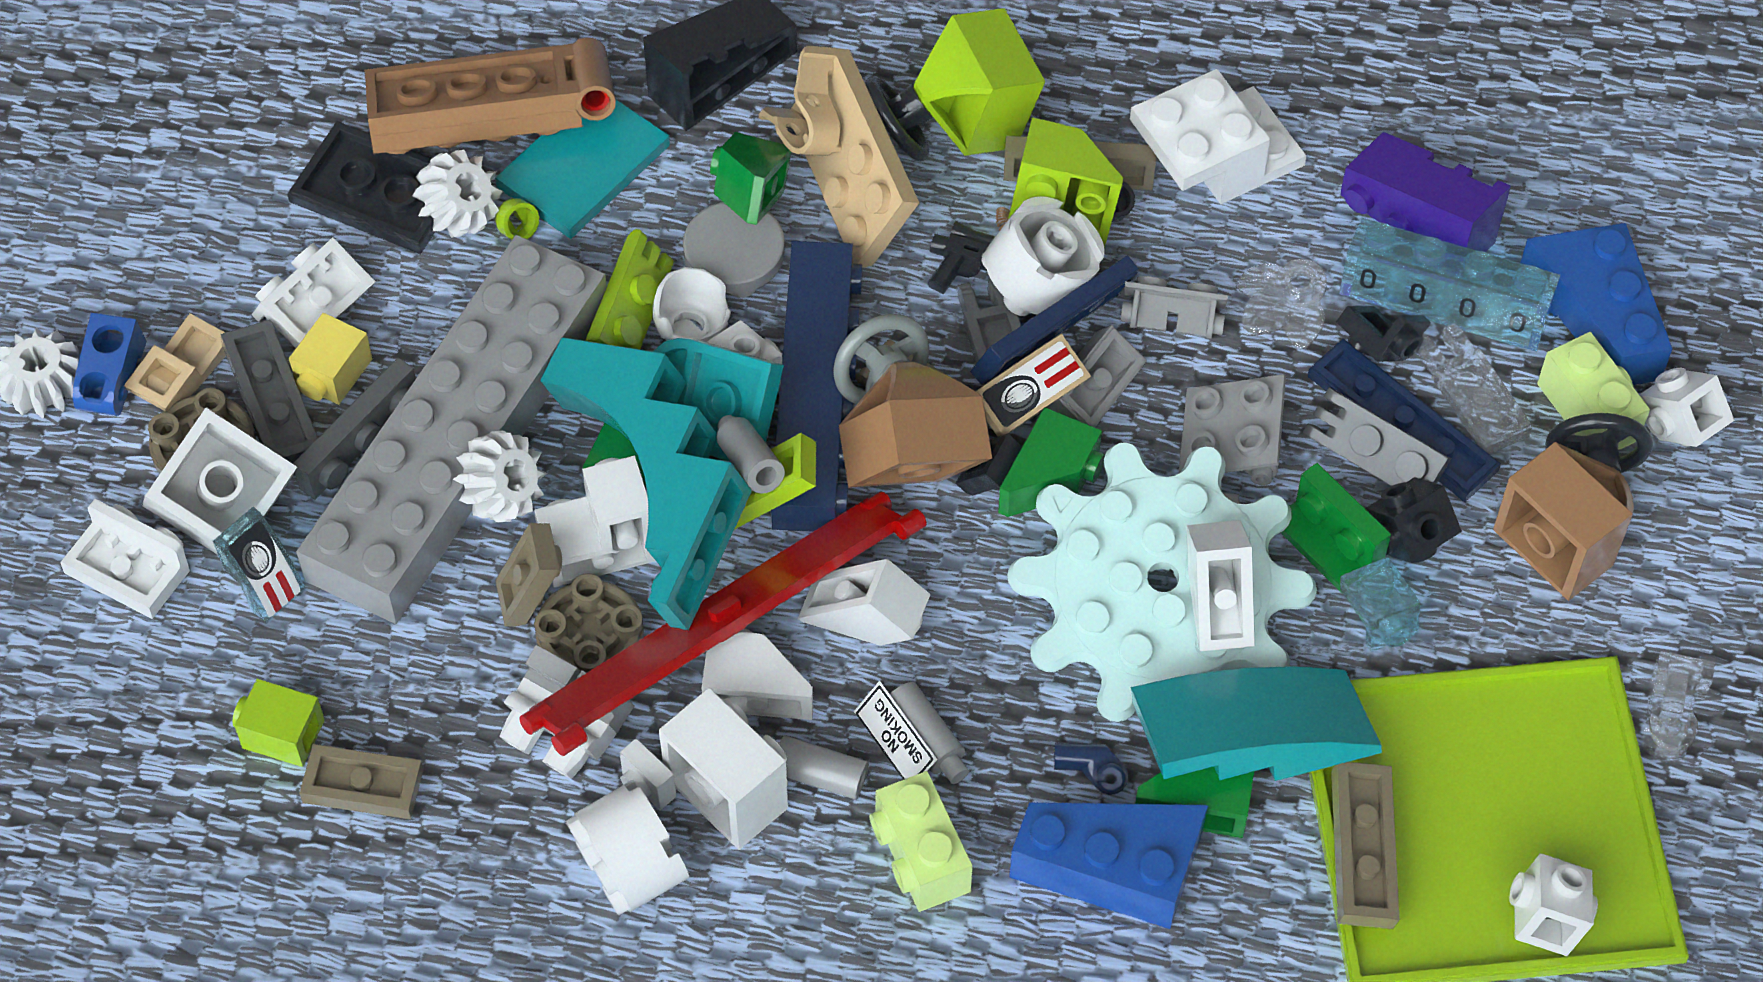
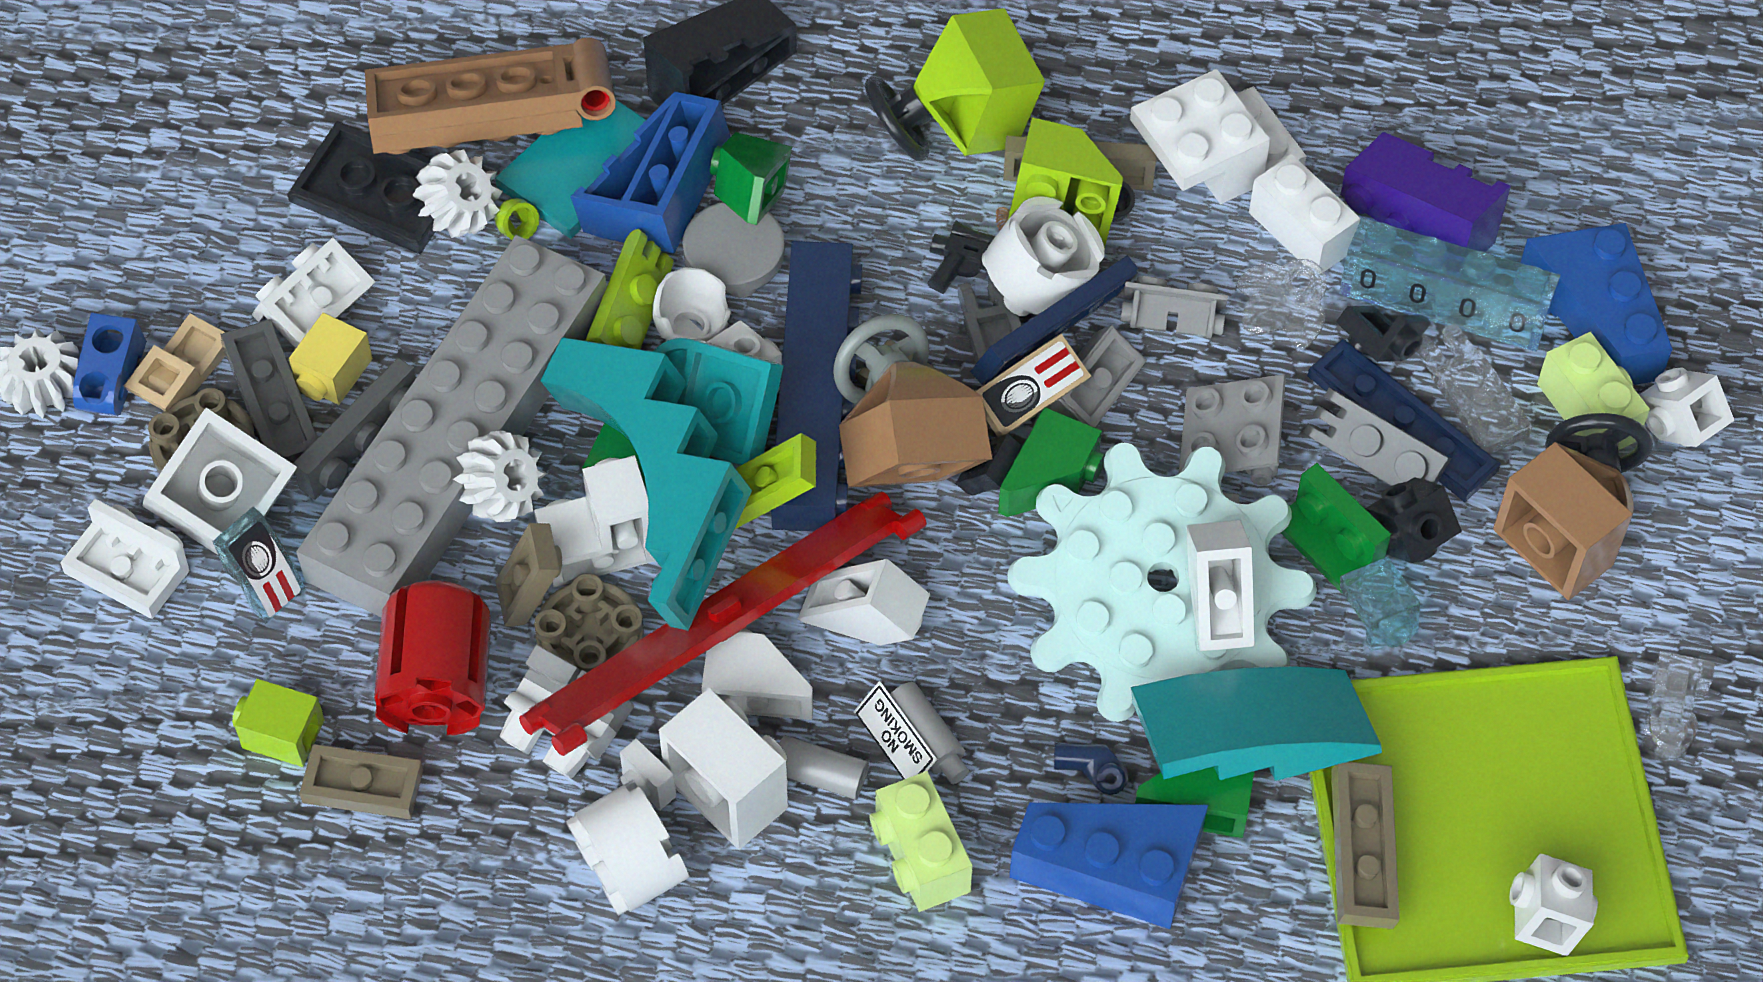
(433, 657): none -> red cylinder
(658, 176): none -> blue wedge
(749, 454): light grey cylinder -> none
(846, 151): tan plate -> none
(1303, 213): none -> white brick

